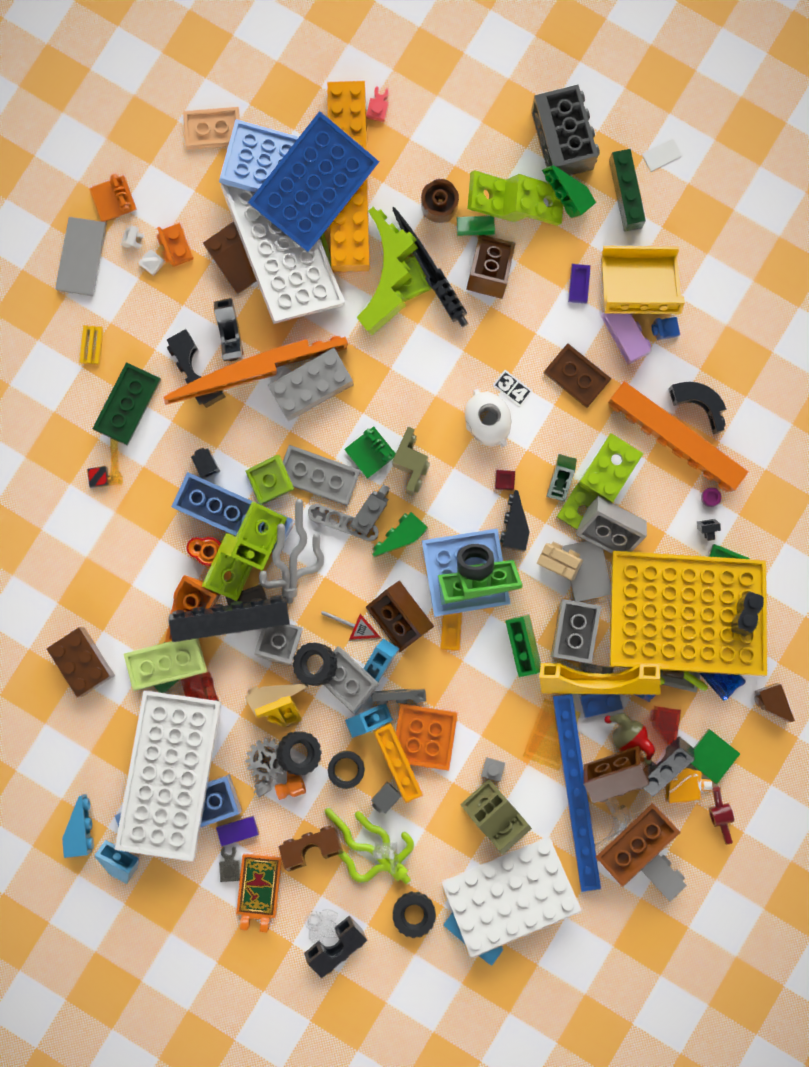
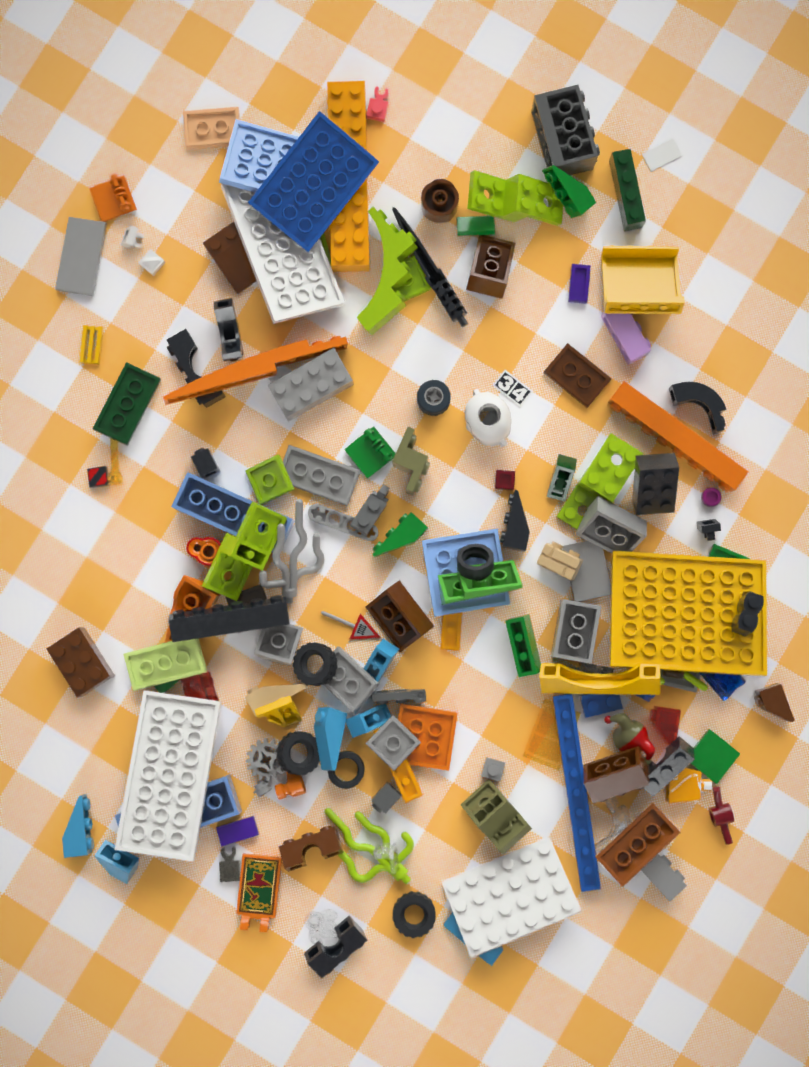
(175, 244): orange bracket -> none
(329, 733): none -> dark azure slope
(393, 742): none -> light grey tile
(439, 395): none -> black wheel
(655, 483): none -> black brick
(665, 328): blue bracket -> none

